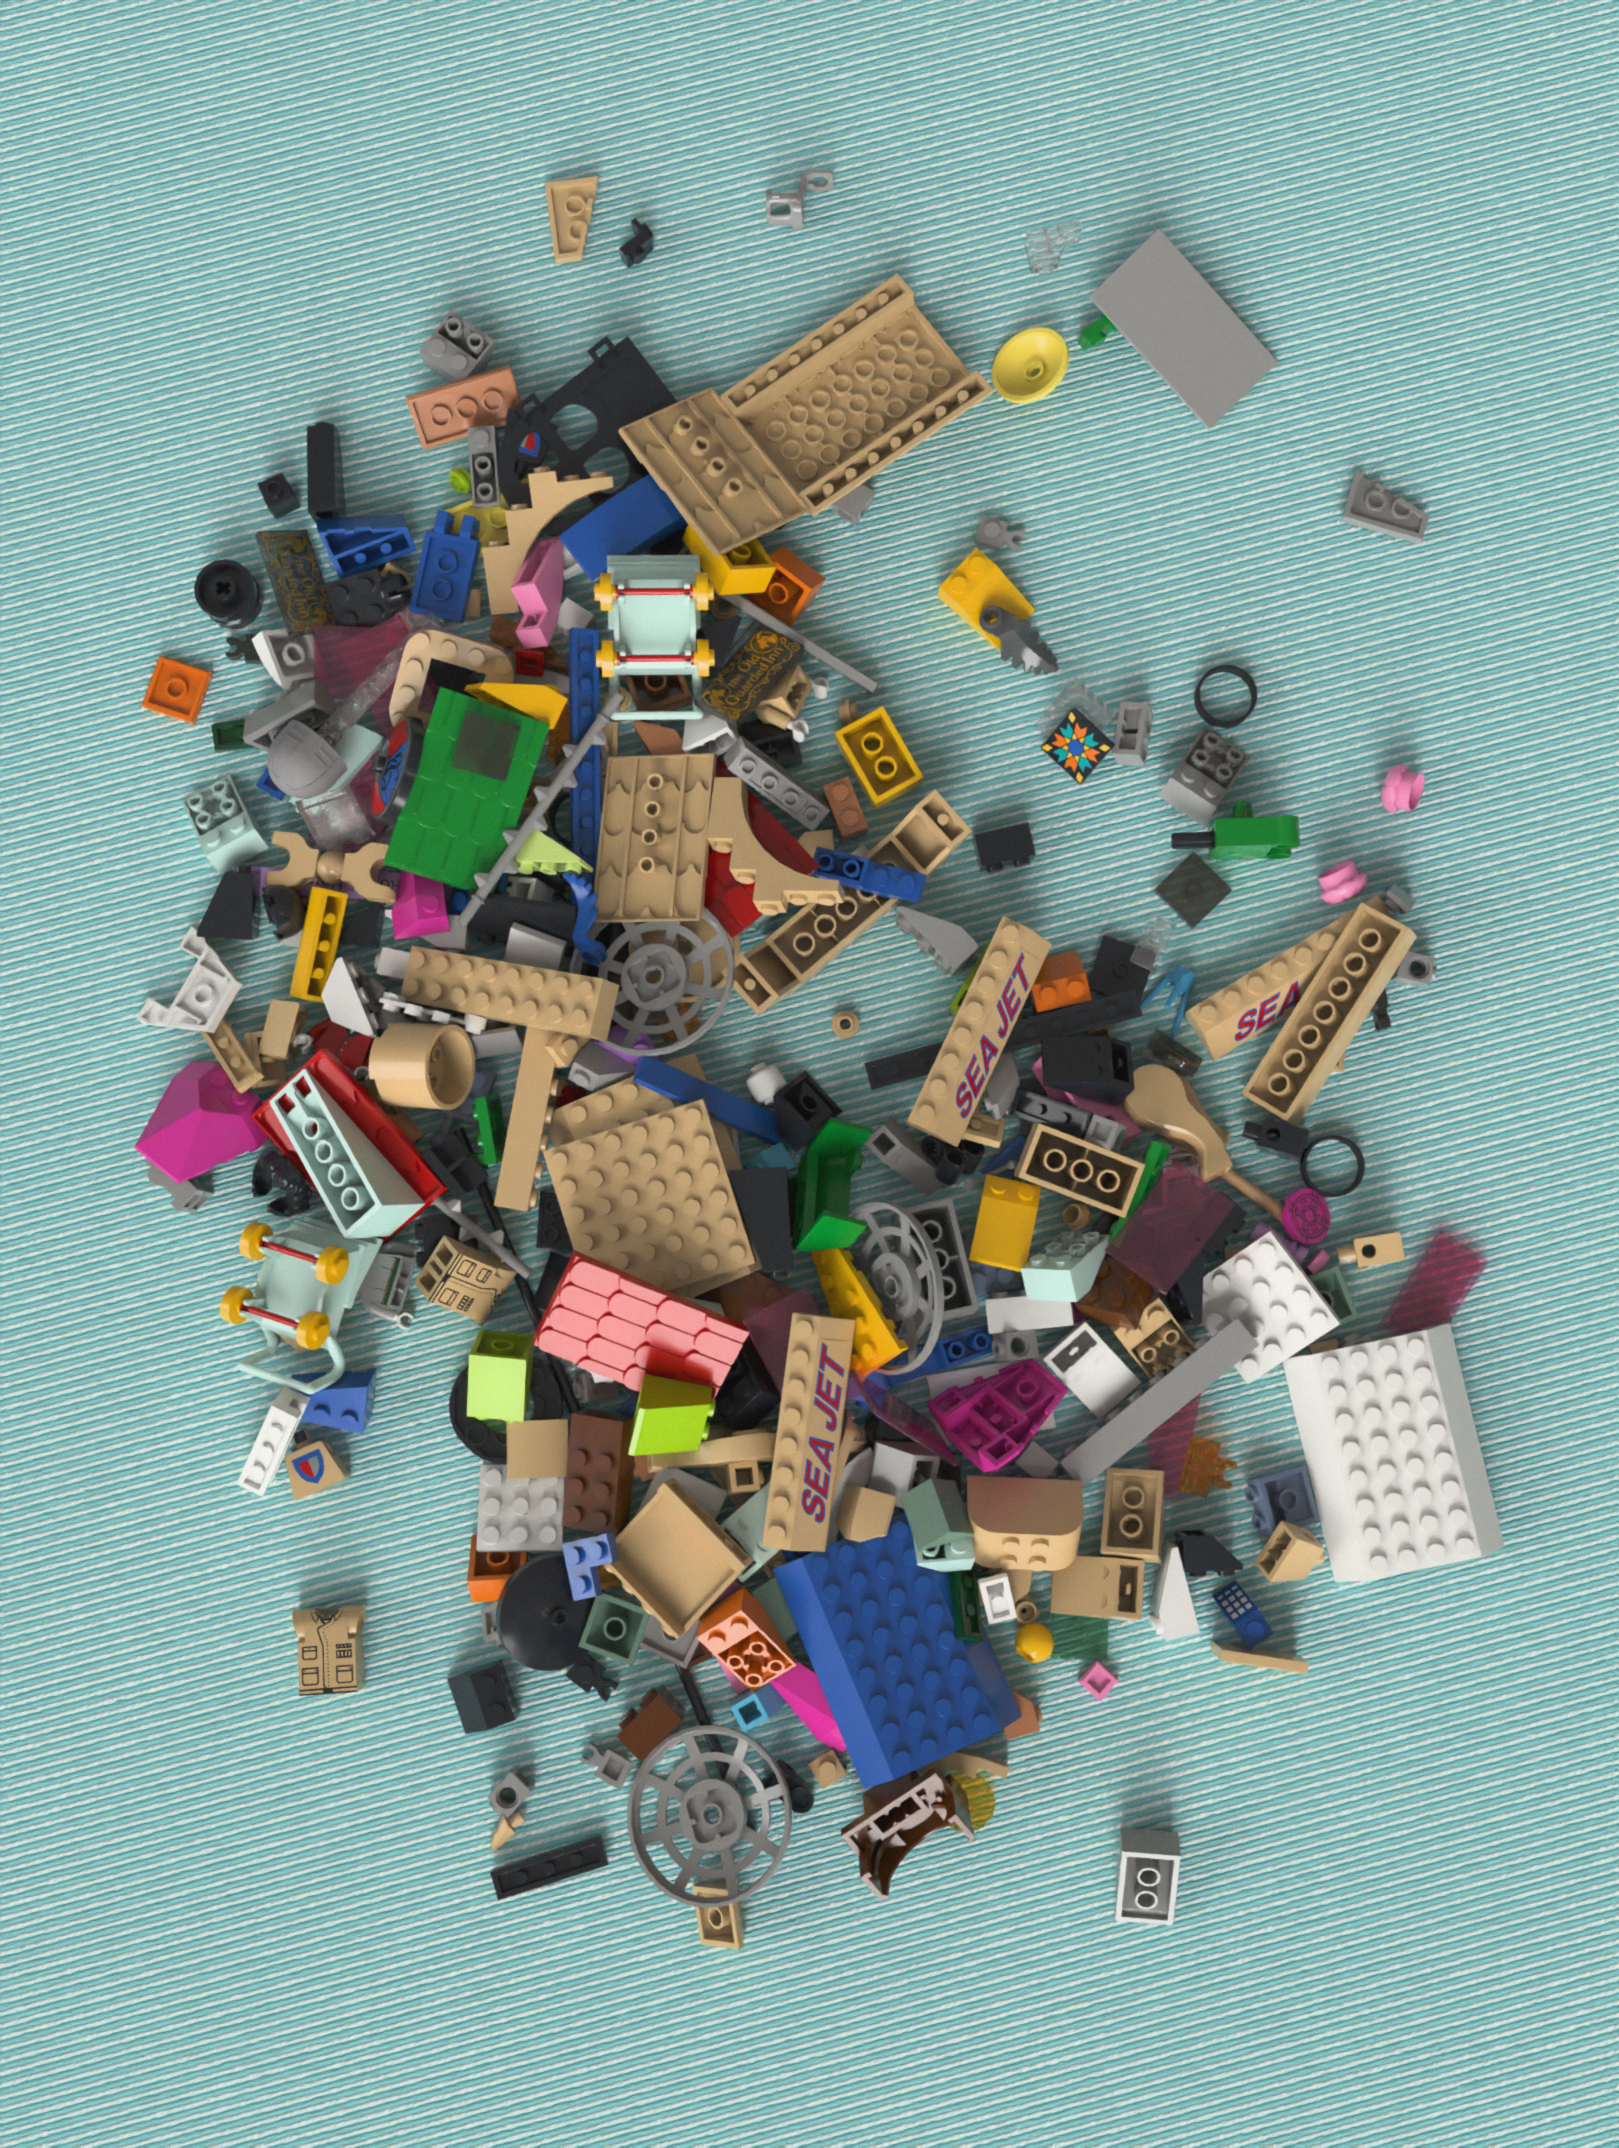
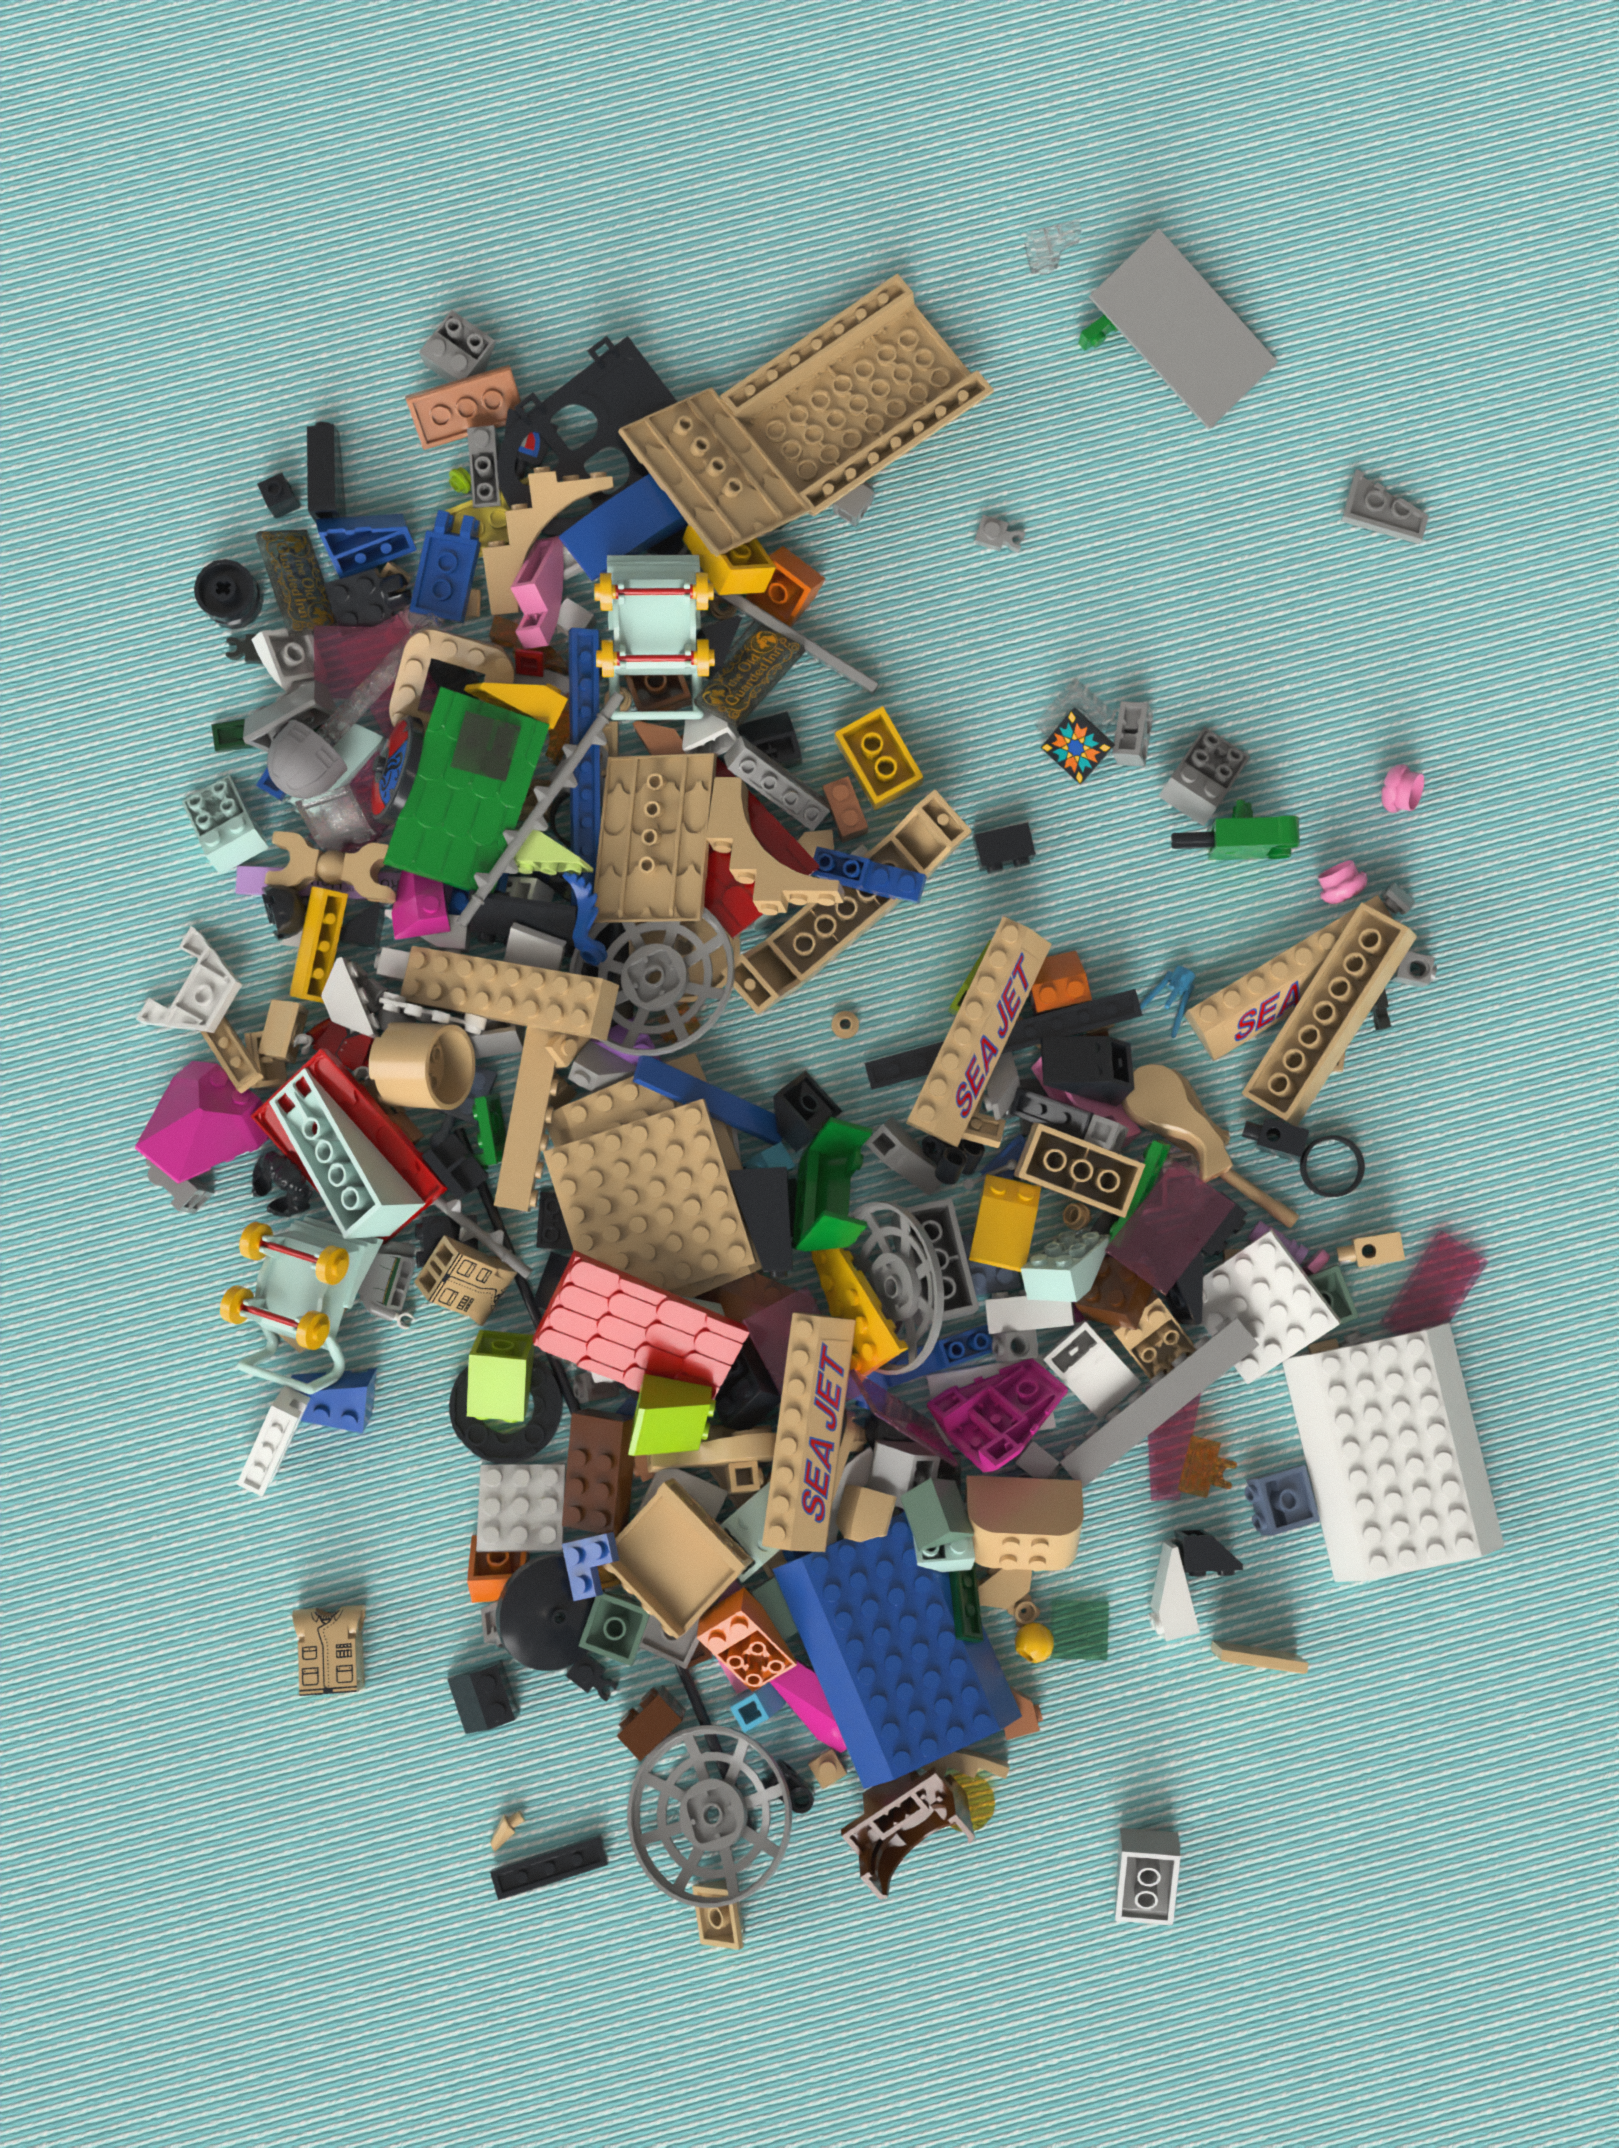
(177, 690): orange tile -> none
(234, 907): black slope -> none
(313, 1465): tan torso -> none
(519, 1783): light grey brick -> none
(537, 1448): tan slope -> none
(570, 216): tan wing -> none
(570, 1095): red plant -> none
(611, 1767): light grey plate -> none
(639, 246): black bracket -> none
(765, 1082): white head -> none
(787, 700): tan torso -> none
(796, 200): light grey piece -> none
(848, 712): tan plate -> none
(942, 939): light grey slope -> none
(978, 585): yellow slope -> none
(997, 1598): white slope -> none
(1017, 641): dark grey plant -> none
(1030, 365): light yellow dish -> none
(1098, 1680): bright pink tile -> none
(1099, 1588): tan slope -> none
(1113, 970): black plate -> none
(1133, 1515): tan slope -> none
(1152, 942): clear plate -> none
(1171, 1054): clear smoke wing -> none
(1192, 890): clear smoke plate -> none
(1240, 673): black tyre -> none
(1243, 1614): blue slope -> none
(1289, 1554): tan torso -> none
(1306, 1216): dark pink tile -> none

